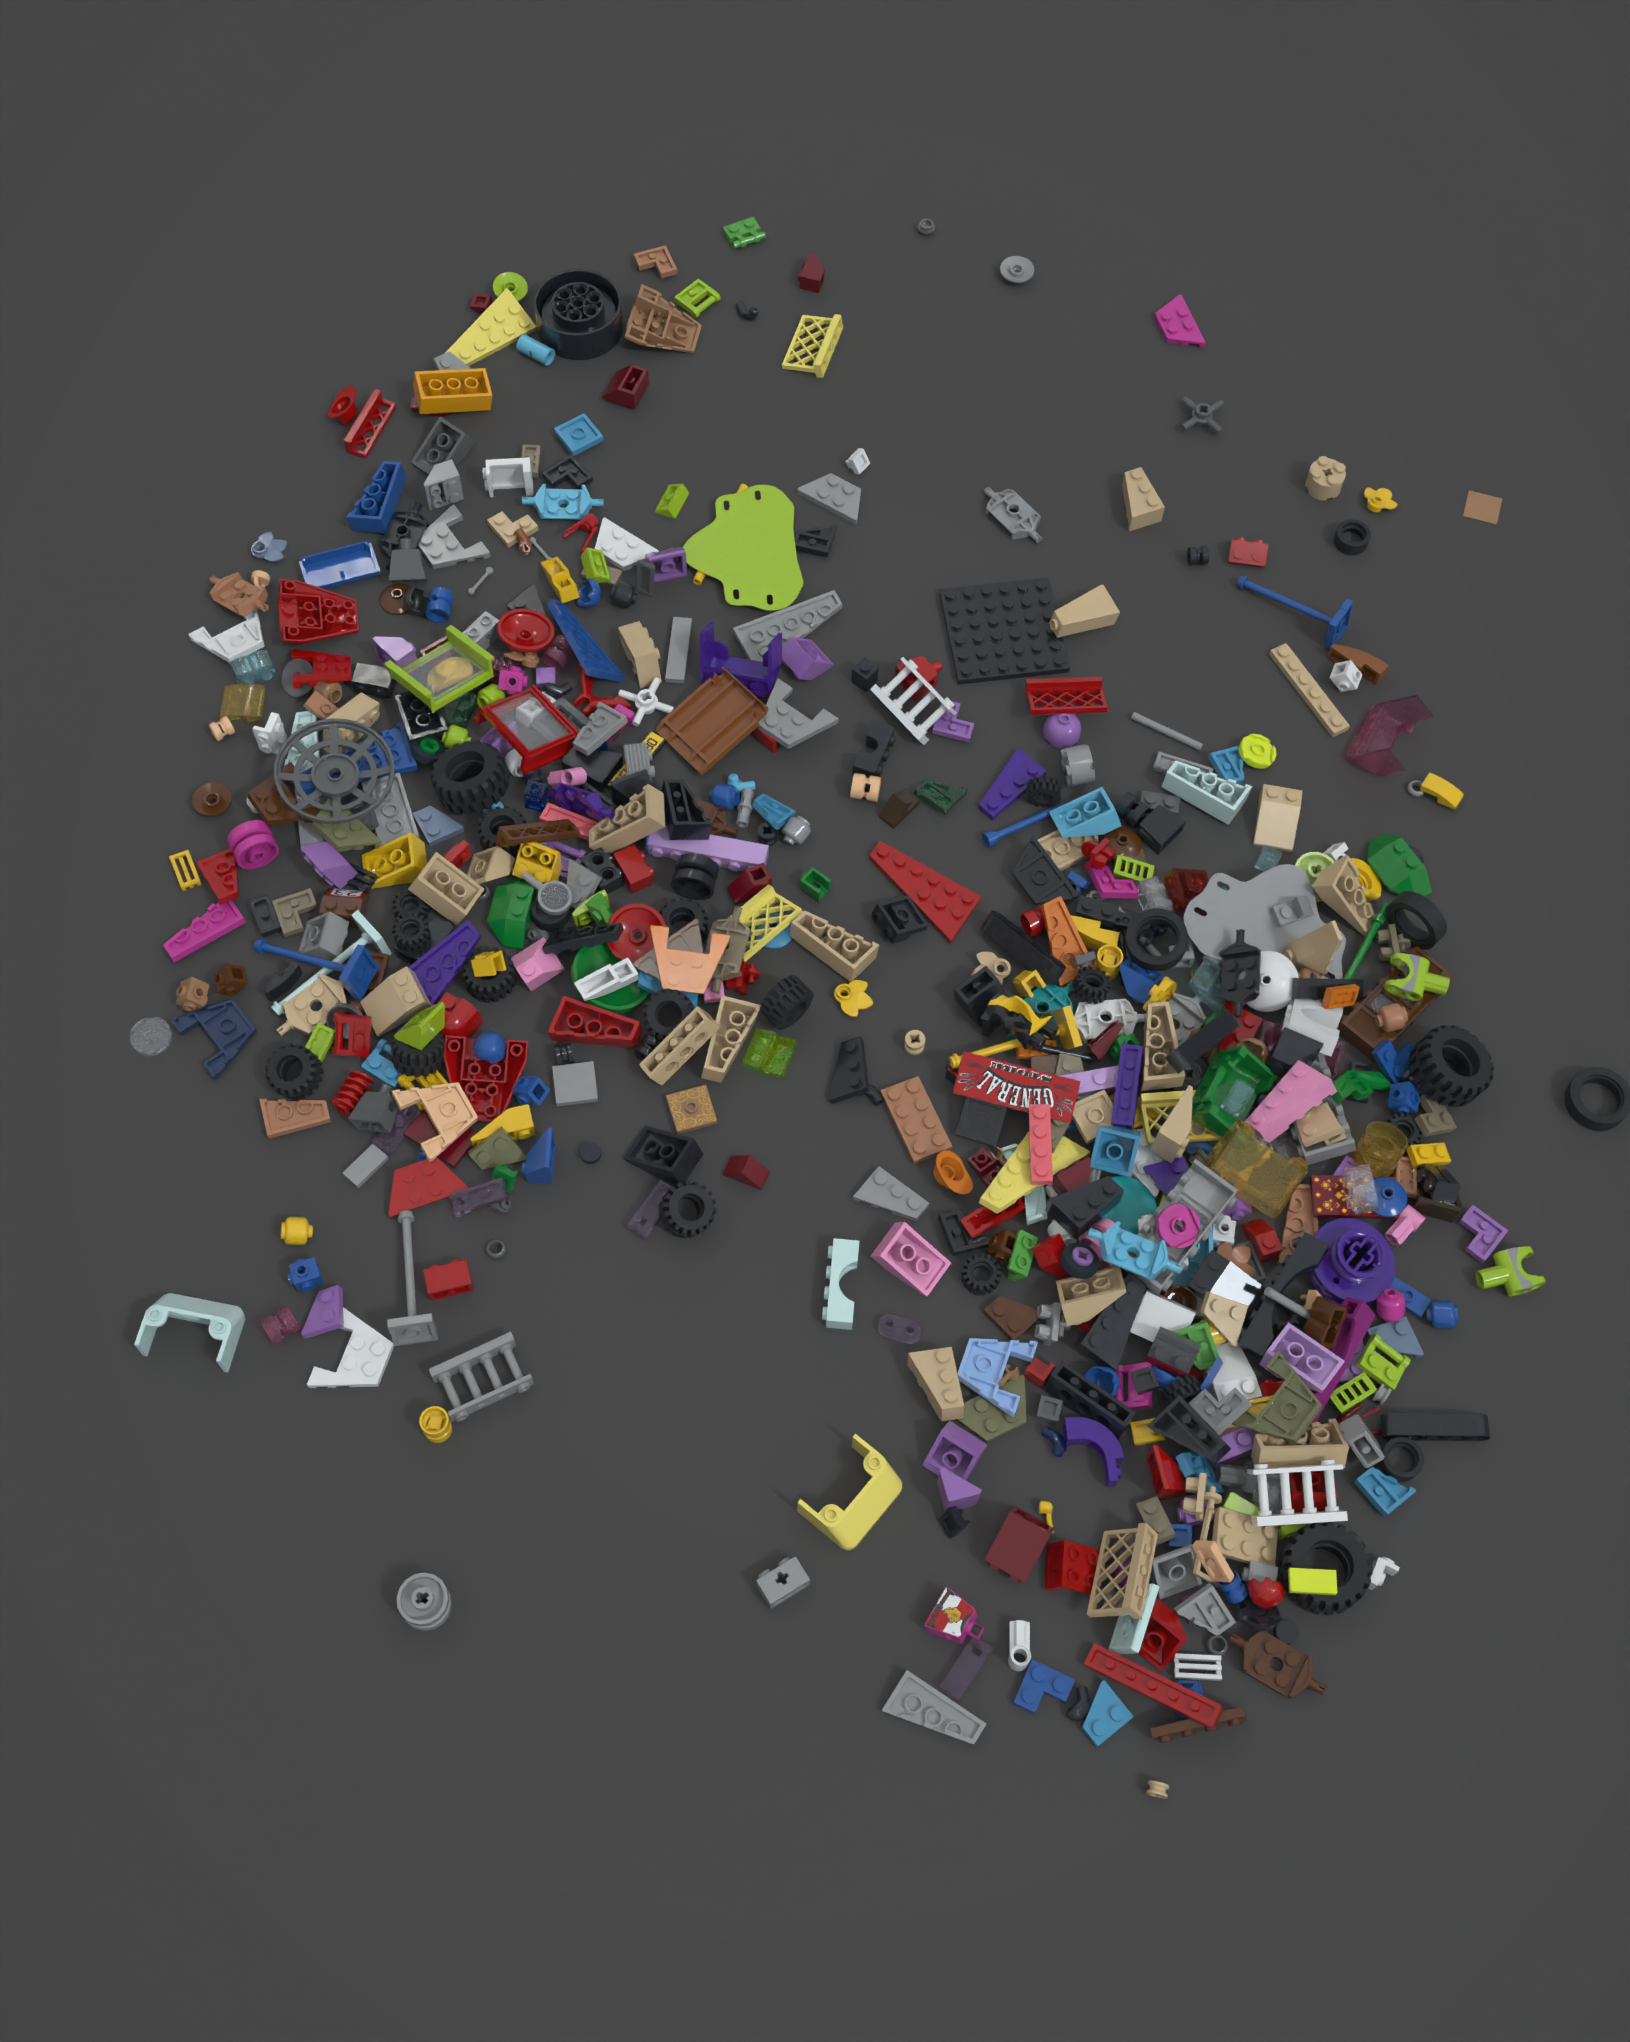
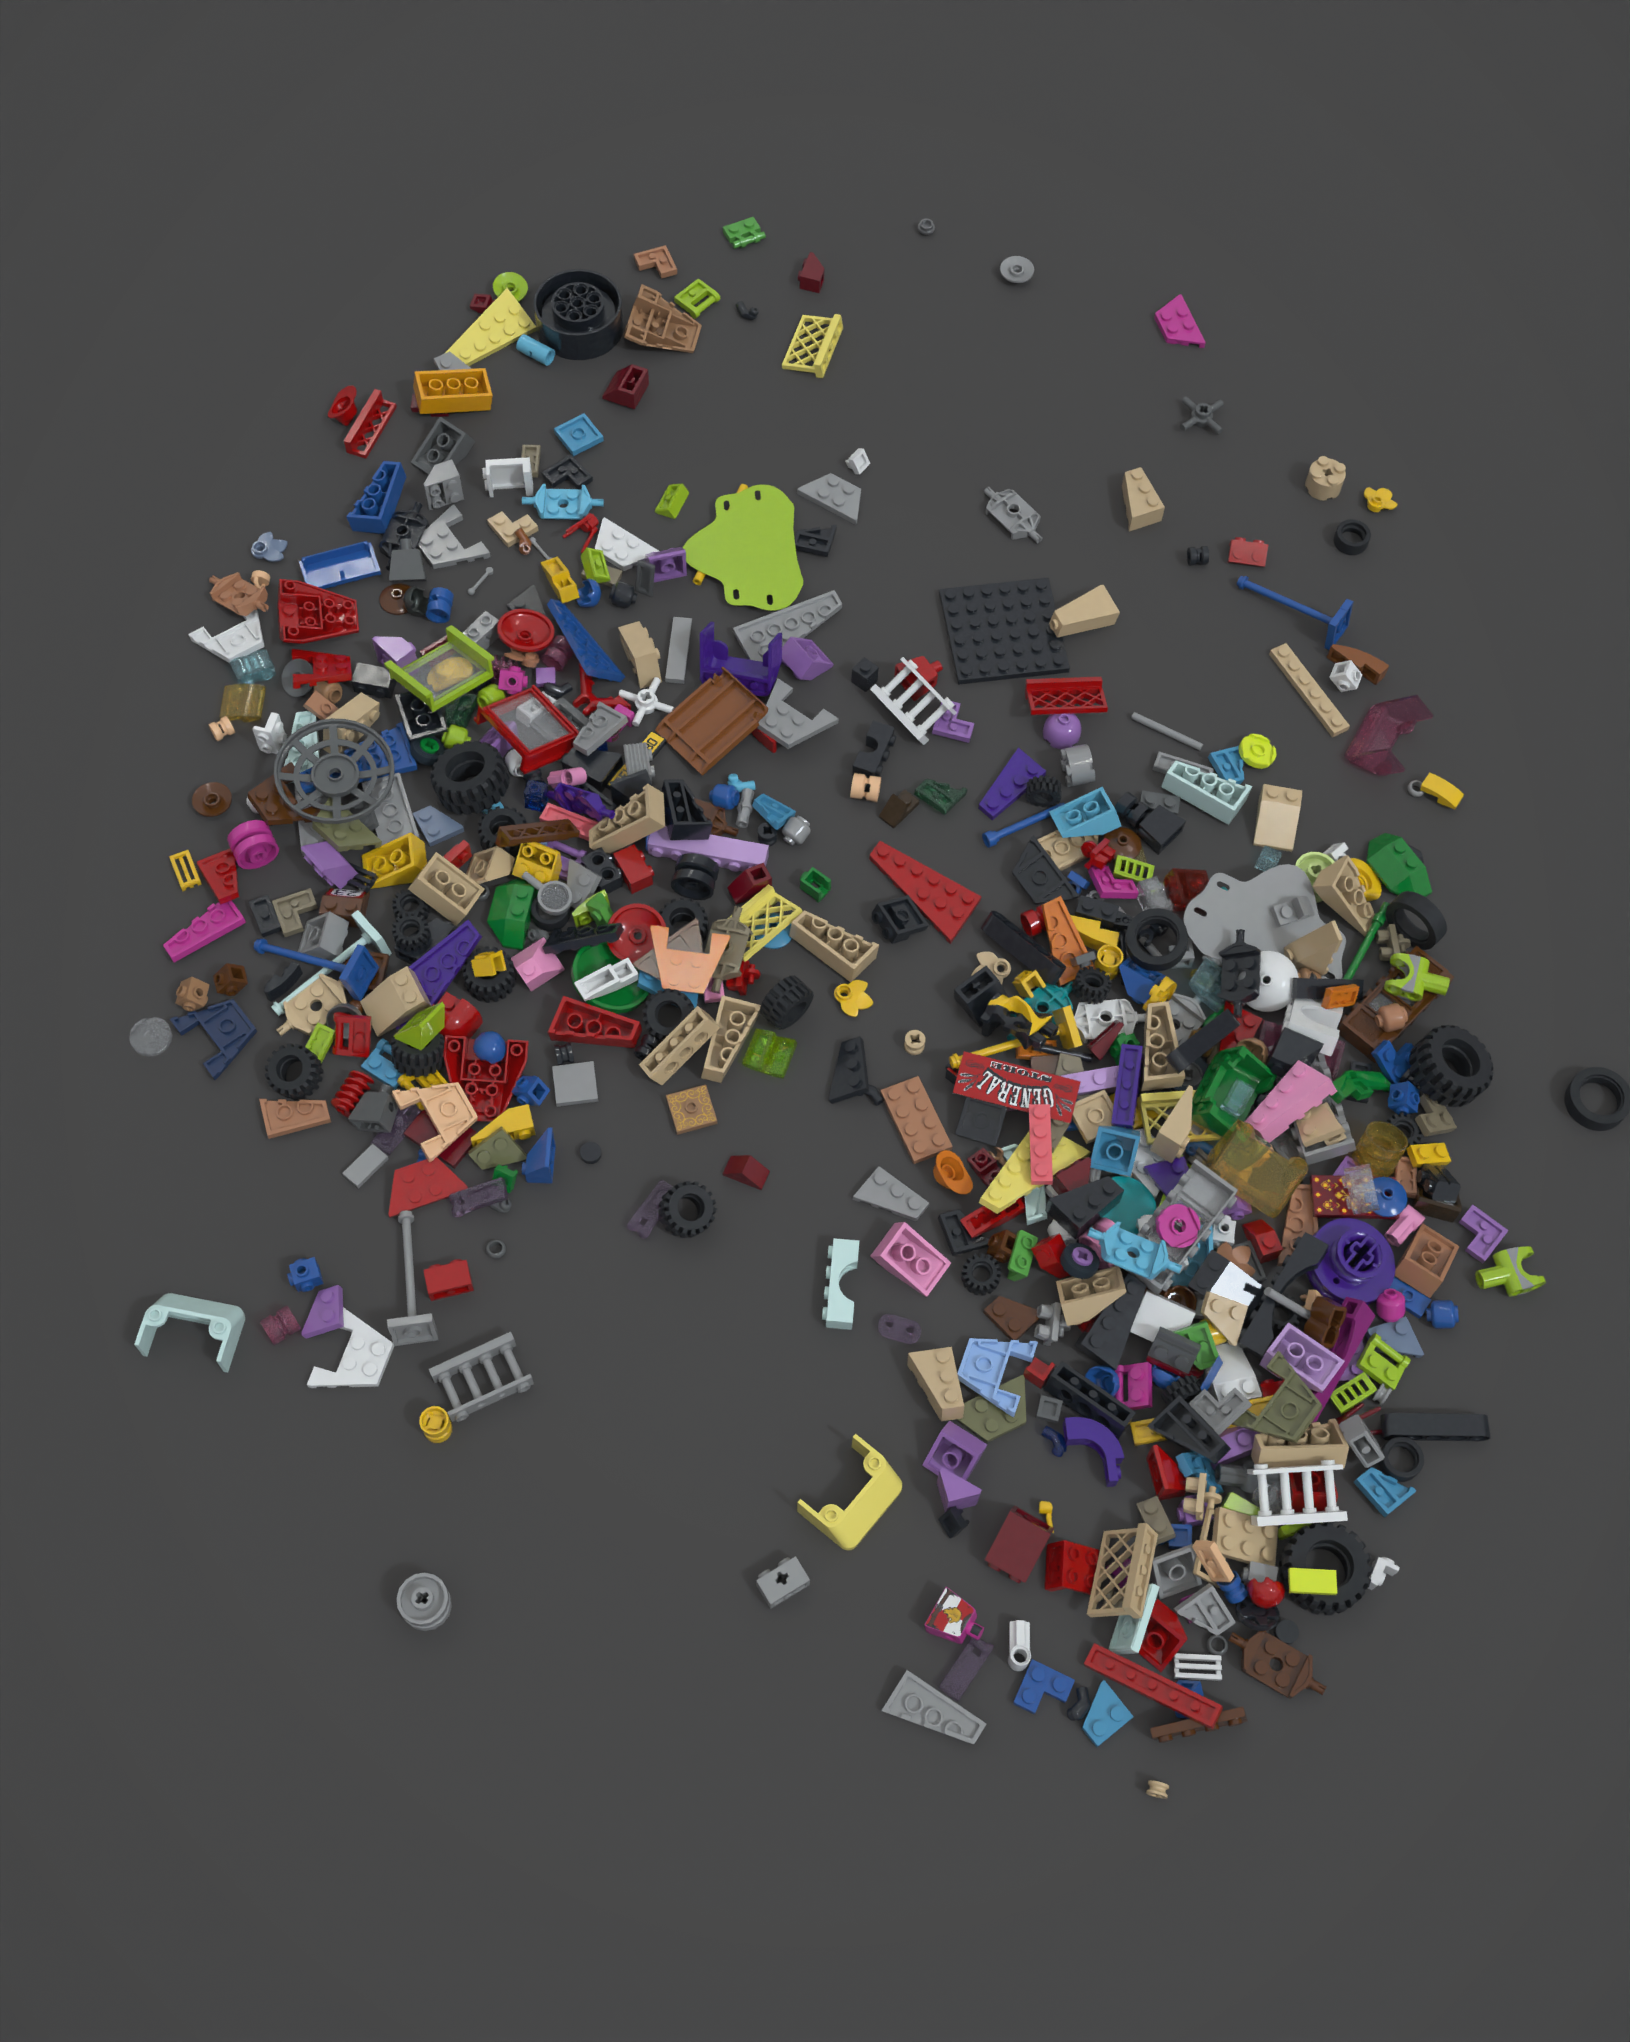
(296, 1231): yellow head -> none
(664, 1154): black slope -> none
(1011, 1375): medium nougat hand -> none
(1144, 1380): black plate -> none
(1426, 1260): none -> nougat slope
(1482, 507): medium nougat sticker -> none

